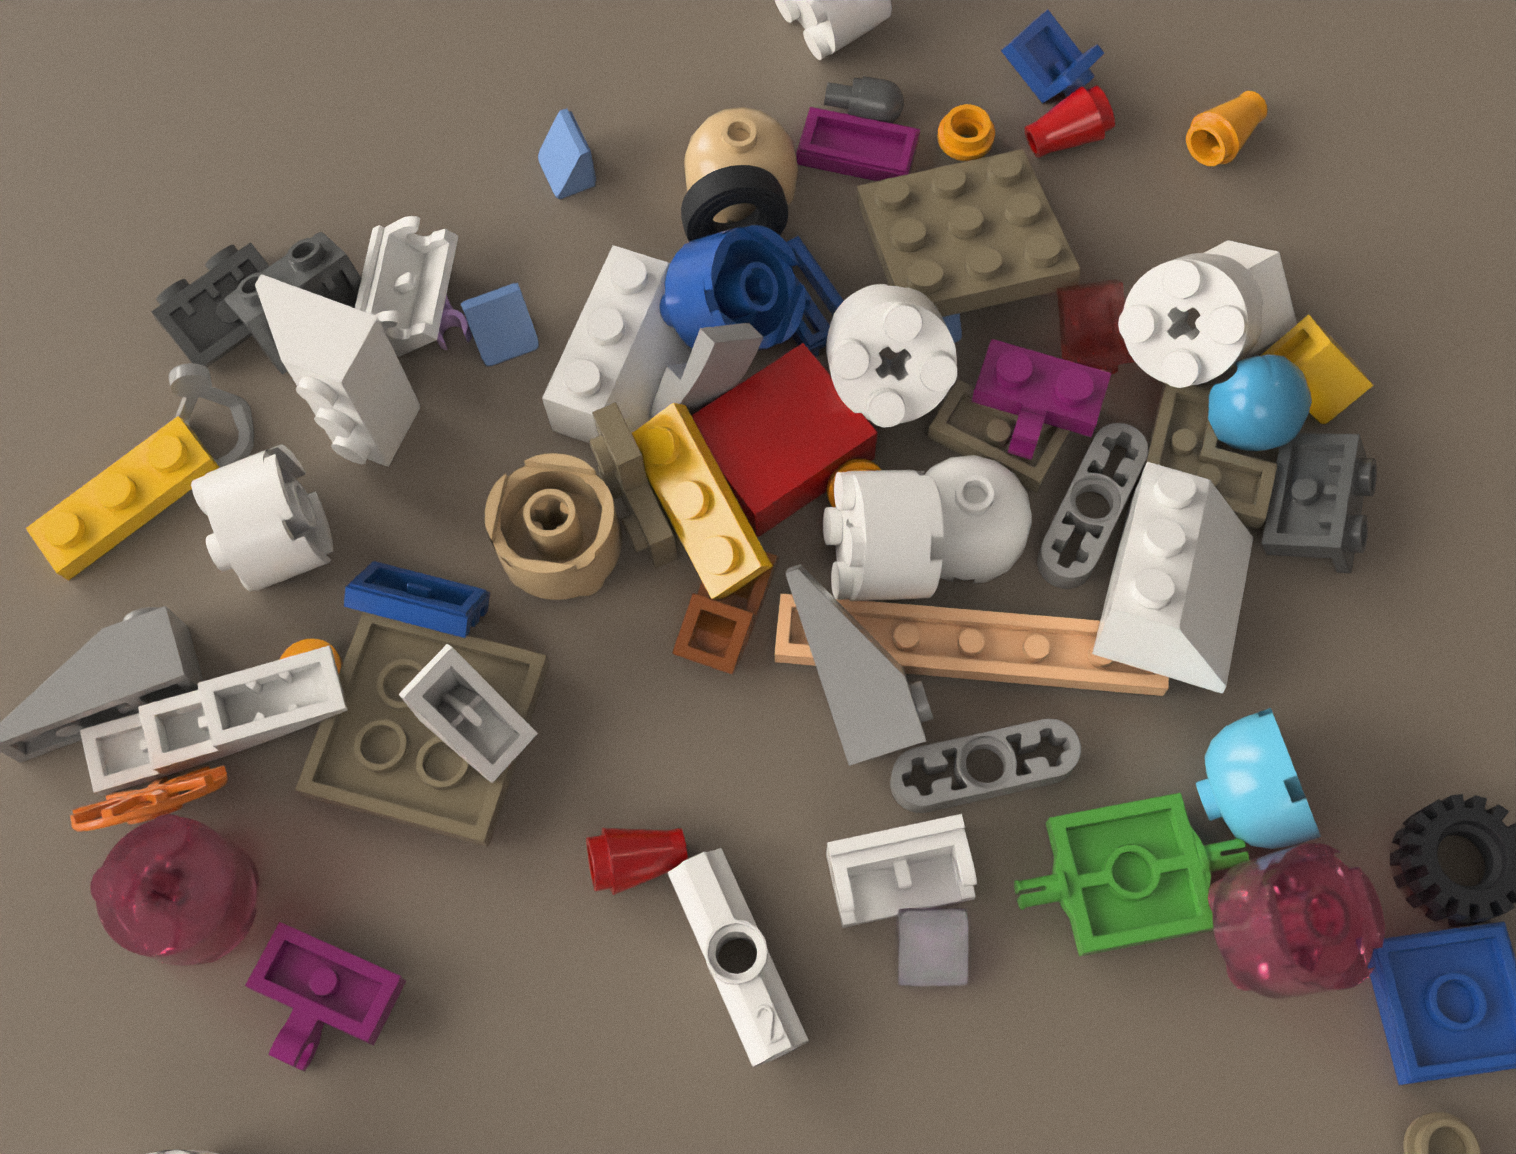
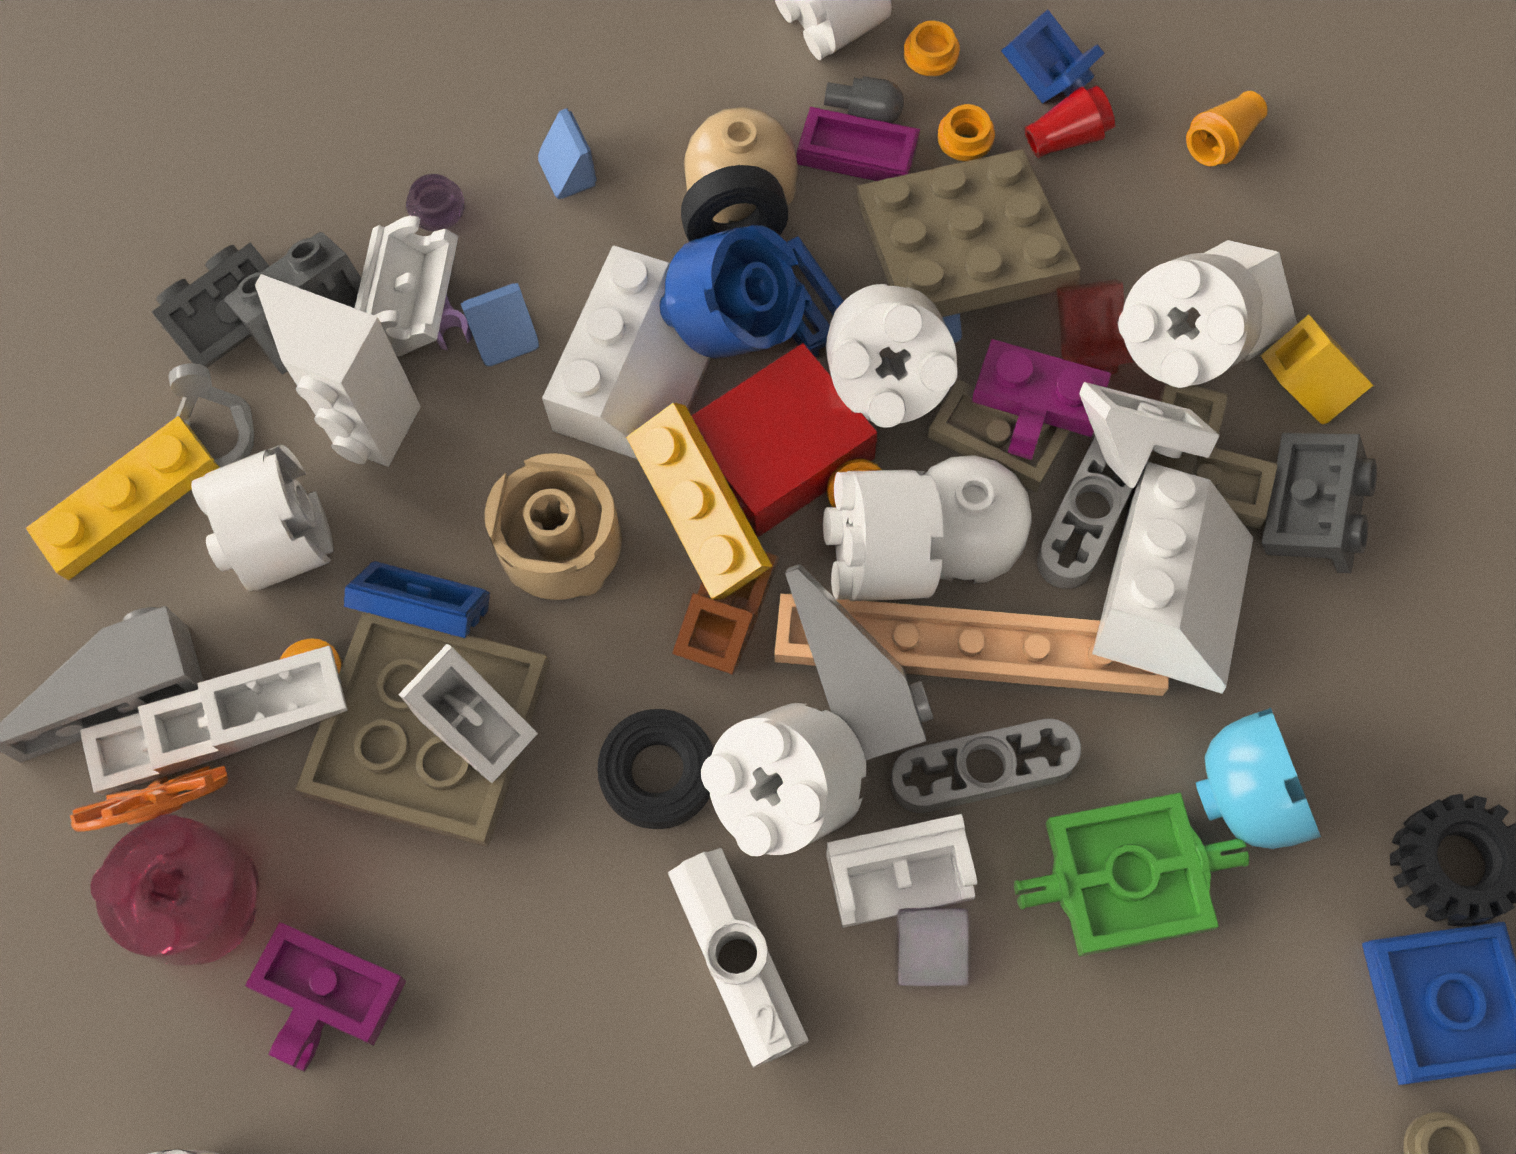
(436, 202): none -> clear purple plate
(625, 475): dark tan plate -> none
(627, 741): none -> black tyre
(633, 856): red cone -> none
(714, 367): light grey slope -> none
(785, 778): none -> white brick
(931, 49): none -> light orange plate
(1134, 426): none -> white slope
(1260, 404): dark azure hair -> none
(1296, 922): clear pink brick -> none

